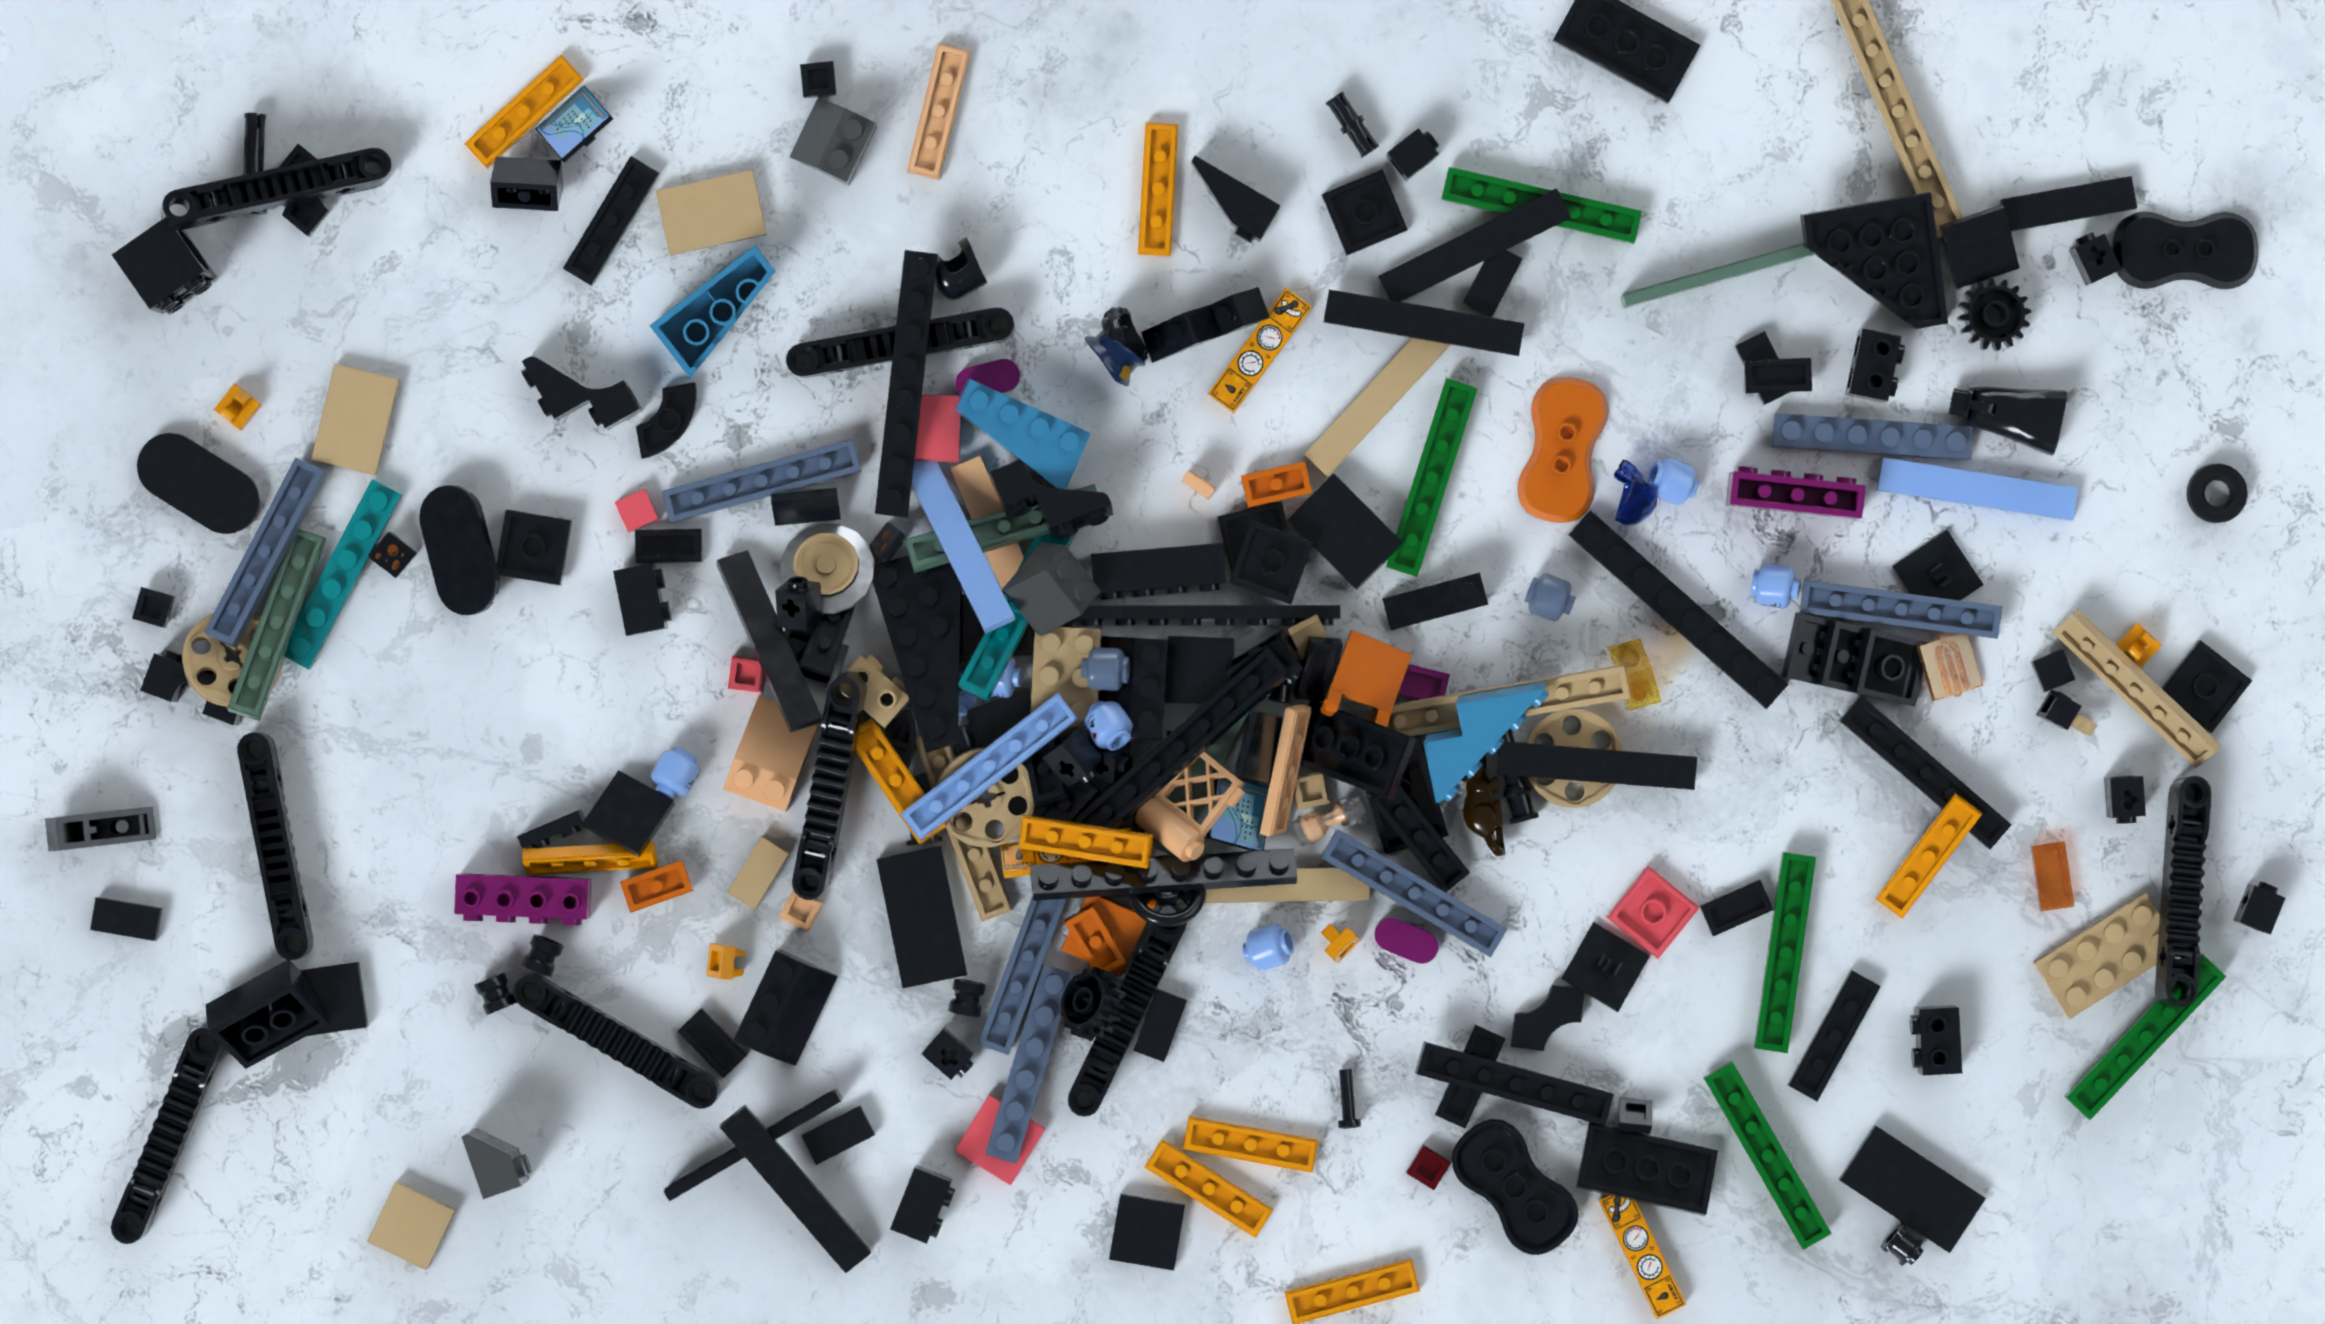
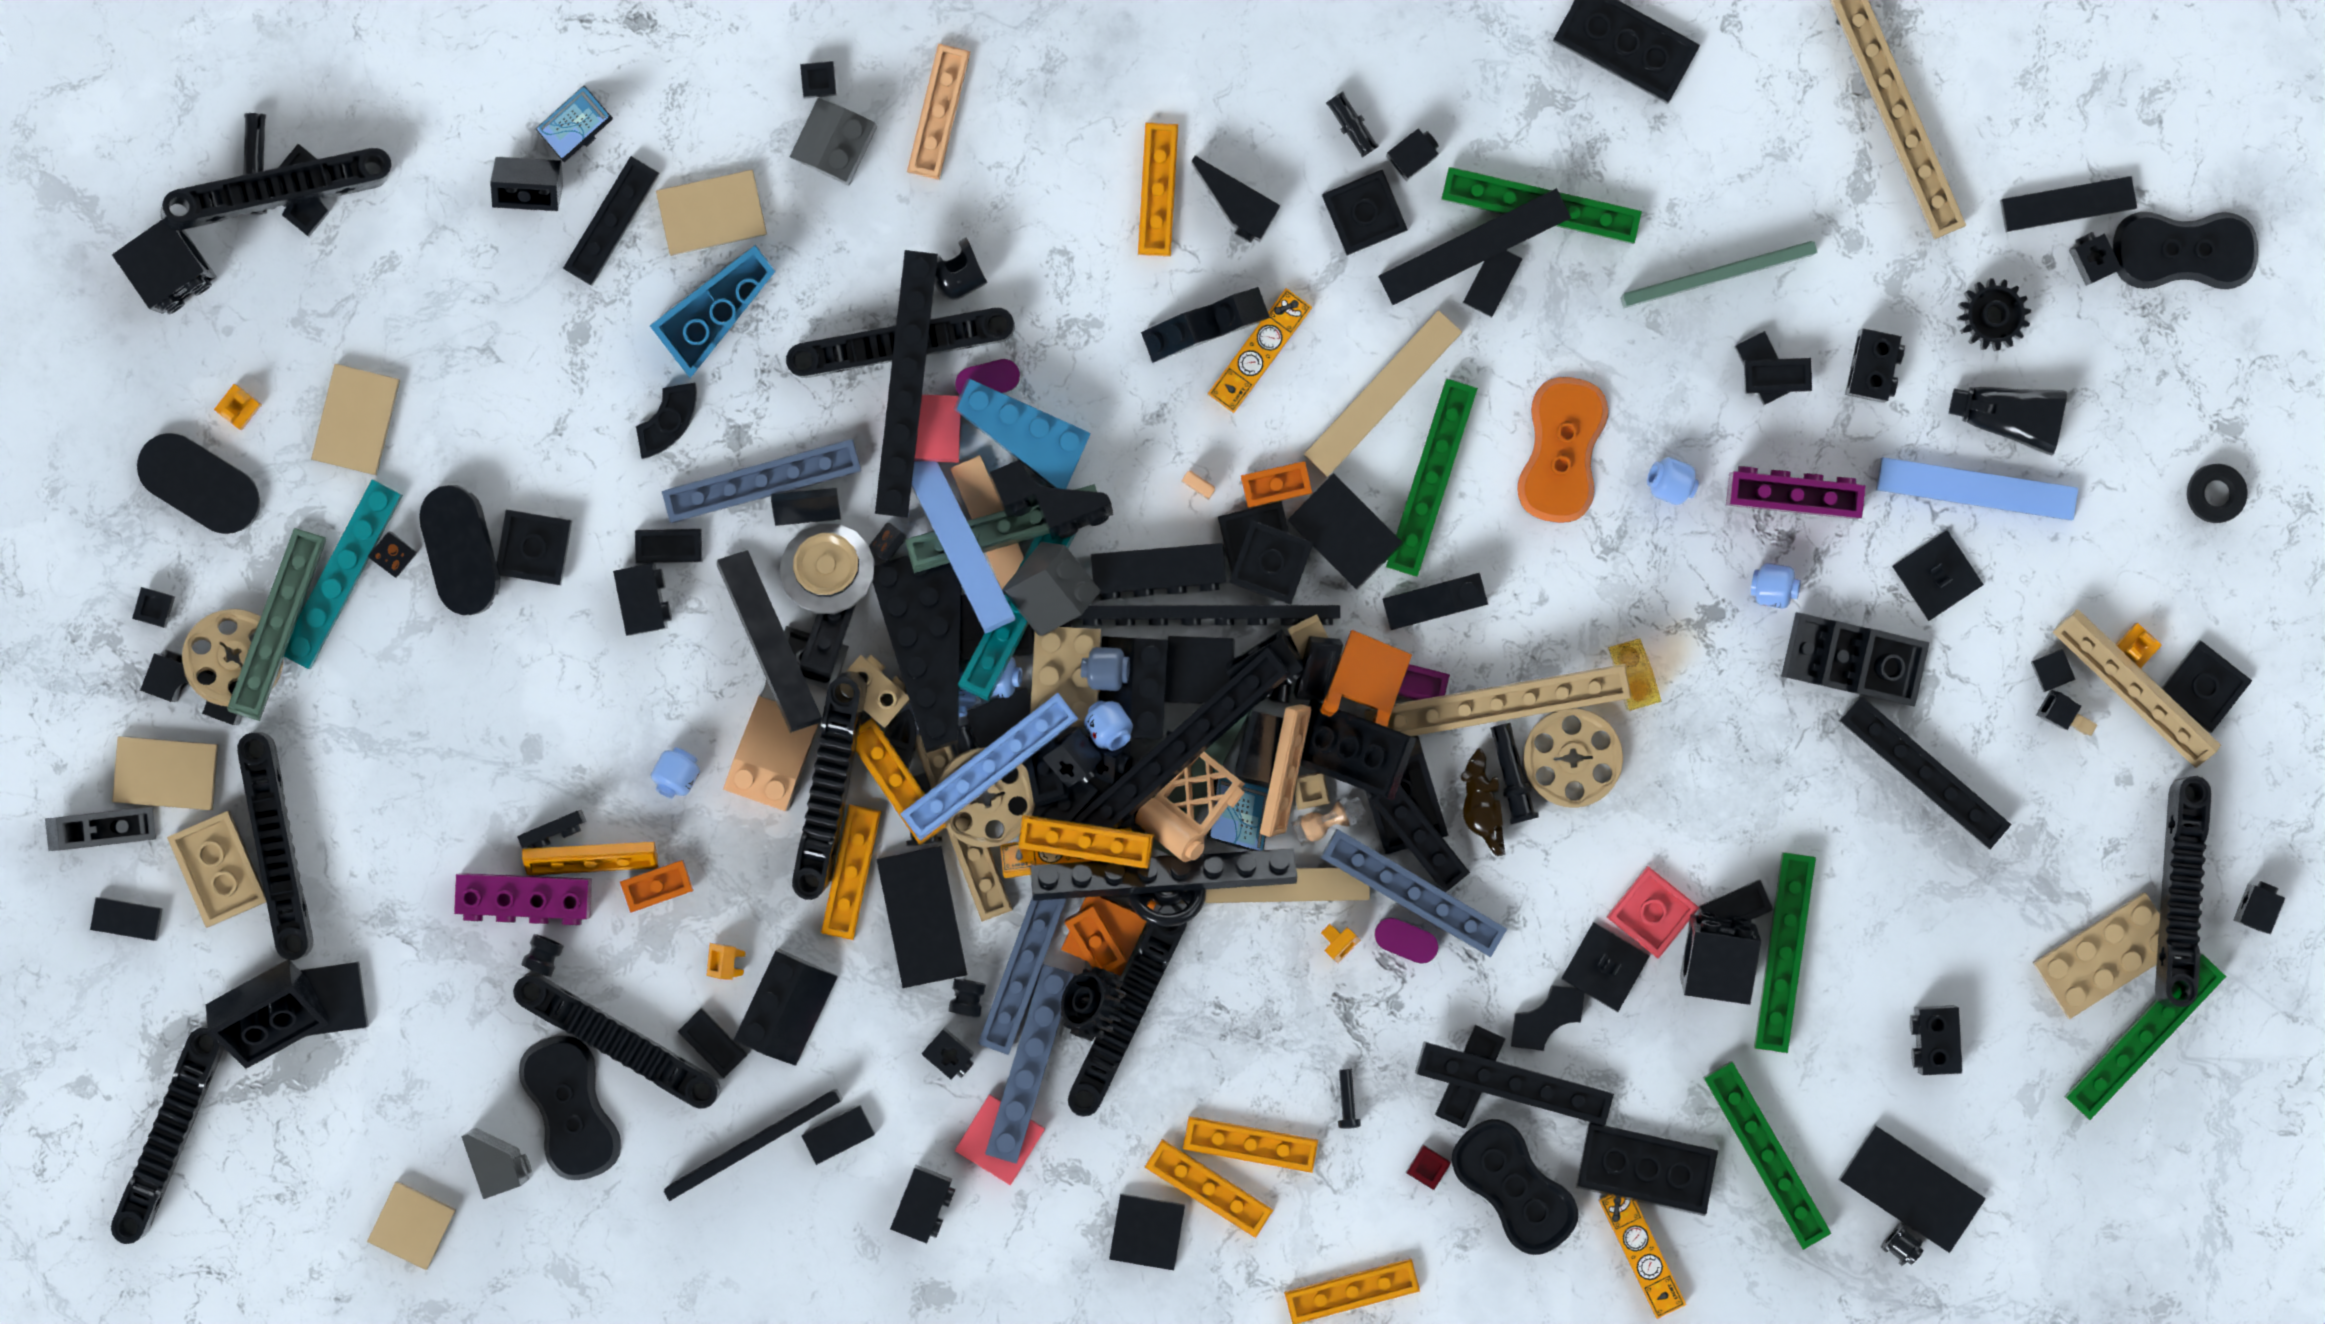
(165, 773): none -> tan tile
(217, 869): none -> tan plate
(265, 552): sand blue plate -> none
(495, 993): black wheel -> none
(524, 111): light orange tile -> none
(561, 1083): none -> black plate
(564, 395): black arch -> none
(628, 813): black tile -> none
(636, 510): coral tile -> none
(745, 674): coral tile -> none
(758, 872): tan tile -> none
(795, 1188): black tile -> none
(798, 604): black brick -> none
(801, 911): light nougat tile -> none
(851, 872): none -> light orange tile
(1119, 345): piece -> none
(1160, 1025): black tile -> none
(1268, 946): light blue head -> none
(1423, 322): black tile -> none
(1483, 722): dark azure slope -> none
(1549, 597): sand blue head -> none
(1597, 765): black tile -> none
(1634, 1115): black plate -> none
(1637, 496): clear blue piece -> none
(1678, 609): black plate -> none
(1720, 958): none -> black brick
(1833, 1035): black tile -> none
(1872, 436): sand blue plate -> none
(1886, 252): black plate -> none
(1900, 609): sand blue plate -> none
(1928, 855): light orange tile -> none
(1949, 666): piece -> none
(1979, 246): black tile -> none
(2052, 876): clear orange tile -> none
(2115, 789): black brick -> none

